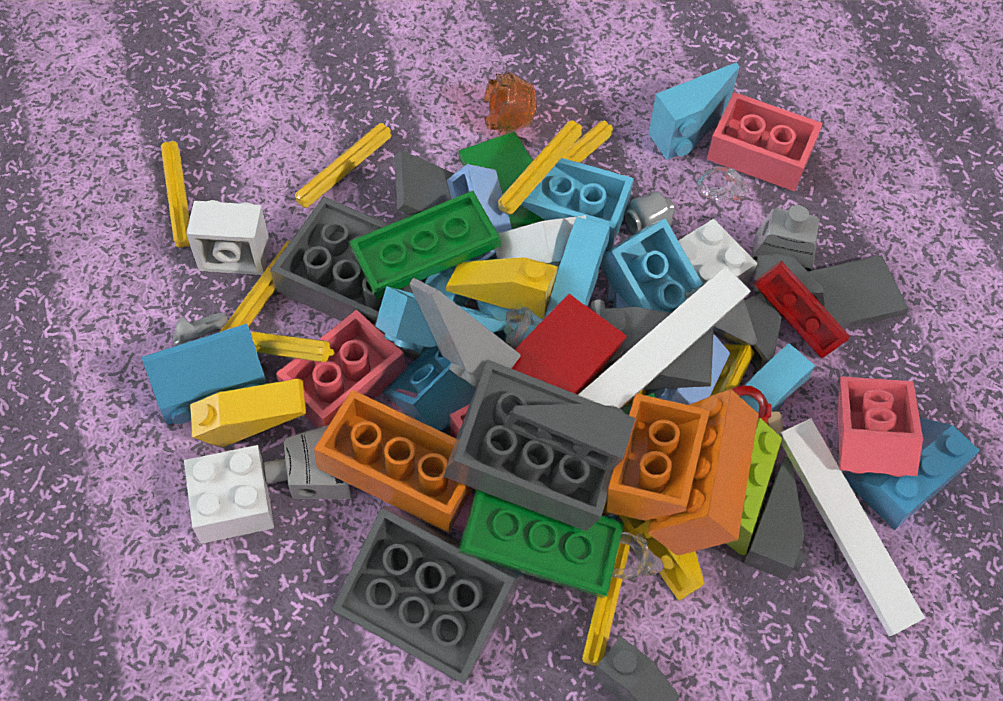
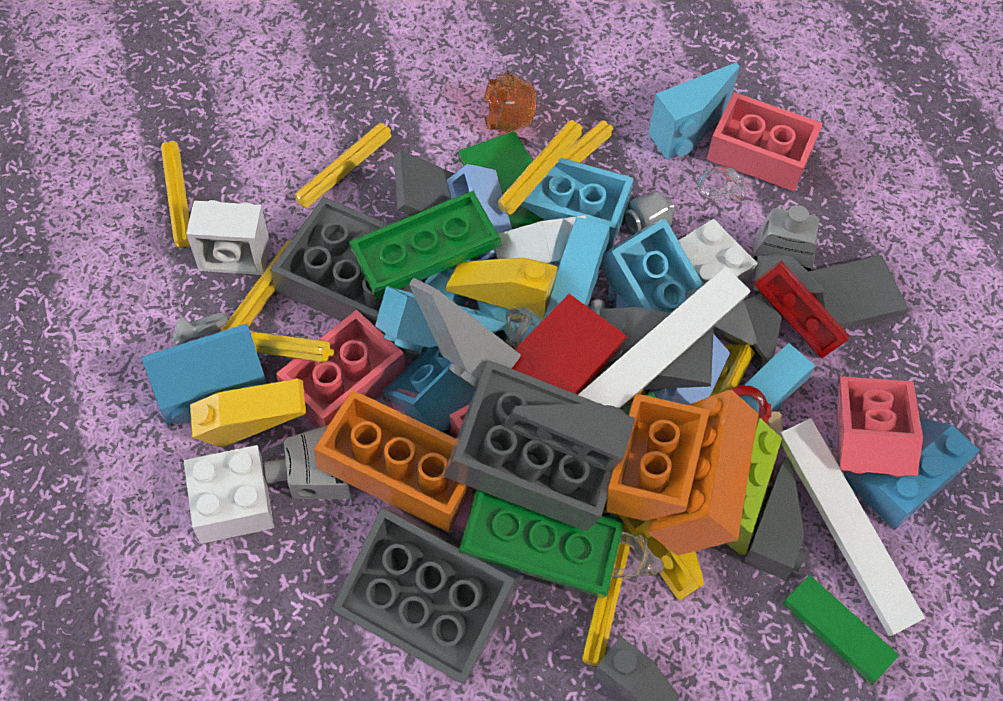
(841, 629): none -> green tile

